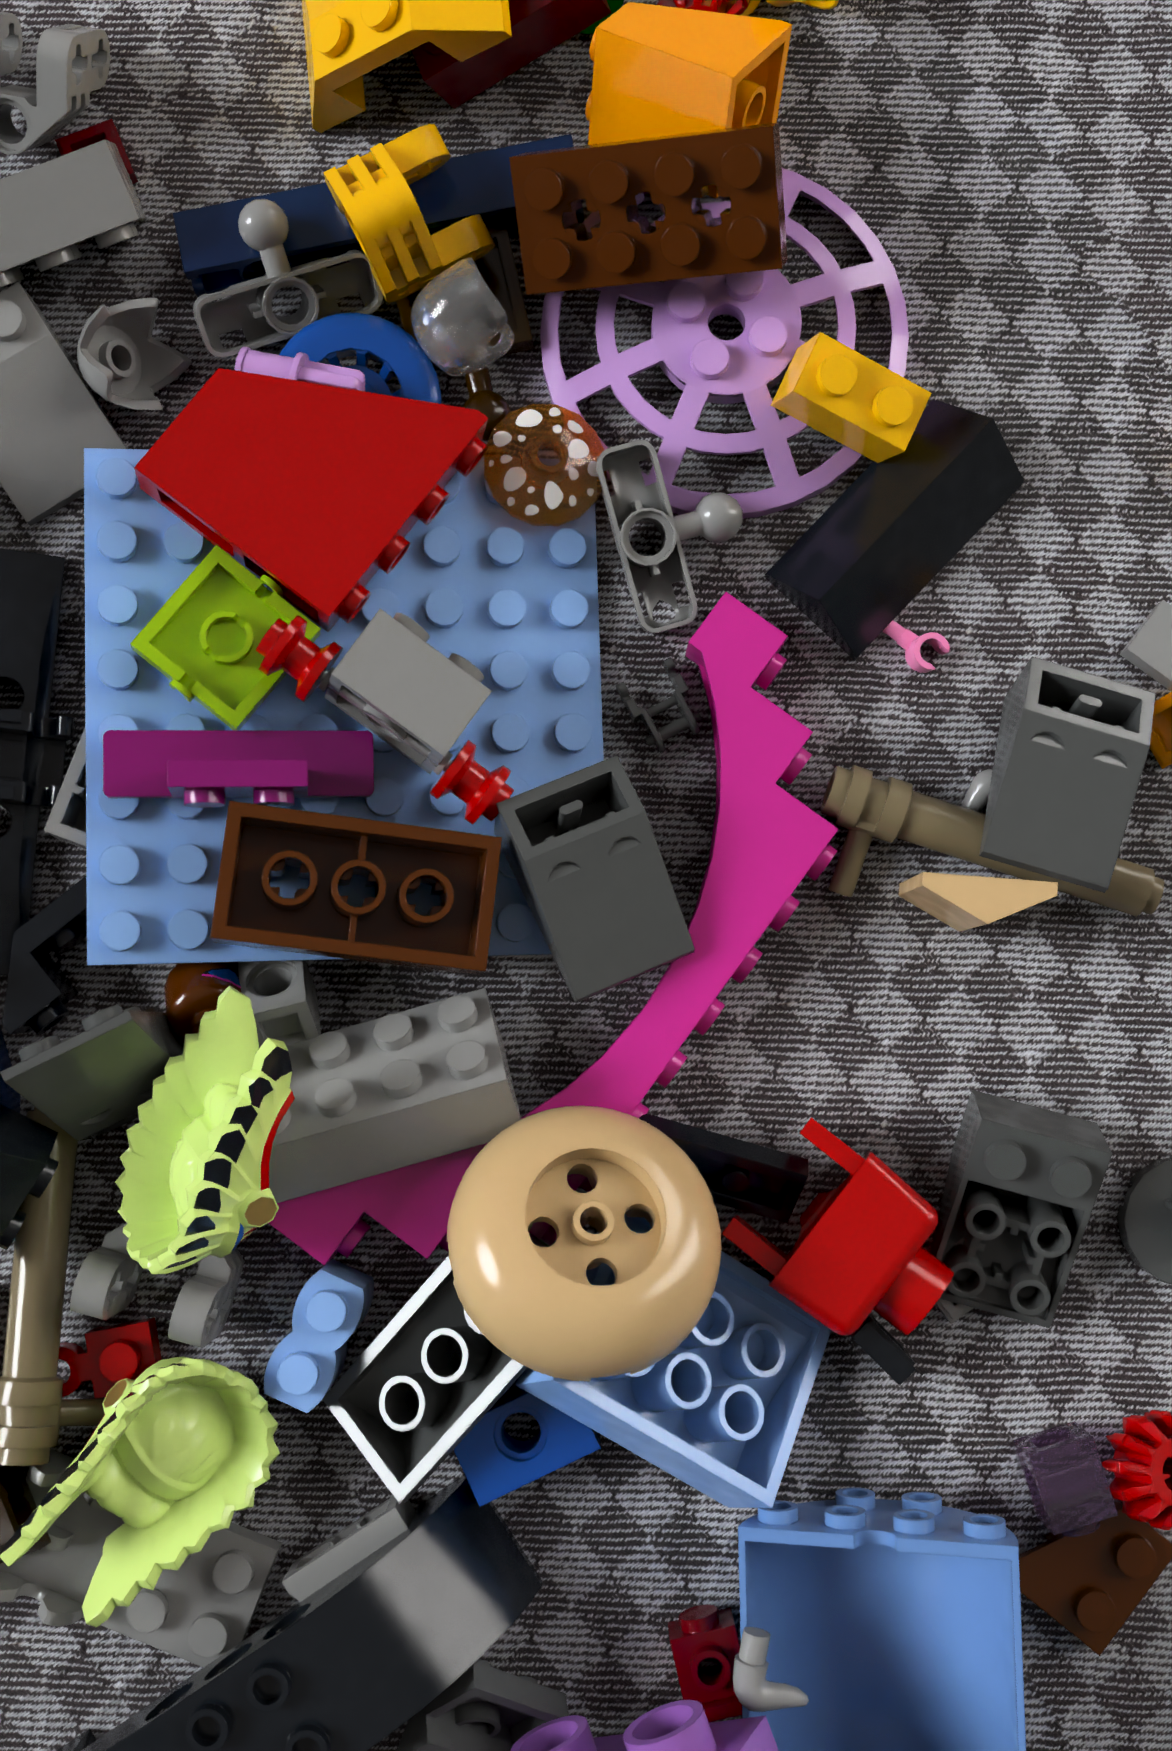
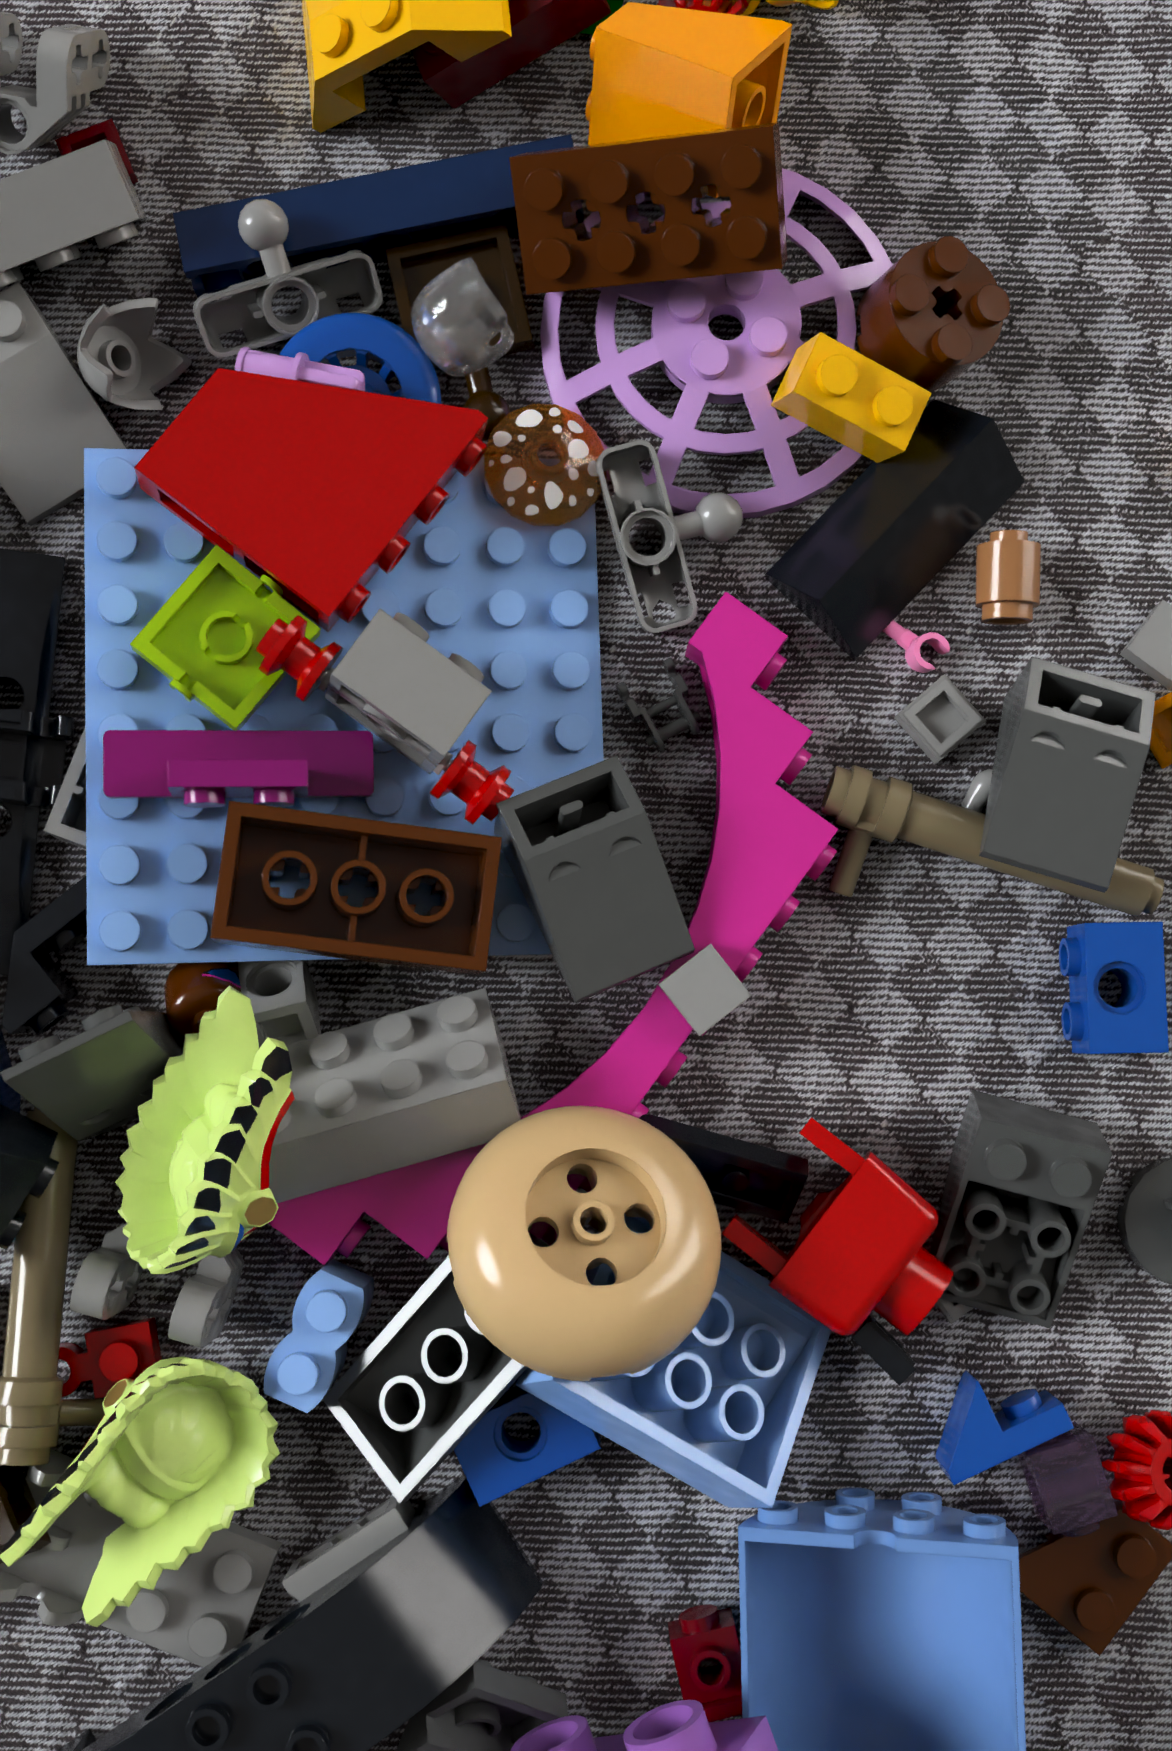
(388, 221): yellow piece -> none
(704, 990): none -> light grey tile
(750, 1677): light grey animal -> none
(932, 313): none -> reddish brown brick
(939, 719): none -> light grey tile
(973, 900): tan slope -> none
(980, 1439): none -> blue slope
(1008, 578): none -> medium nougat brick
(1137, 958): none -> blue brick

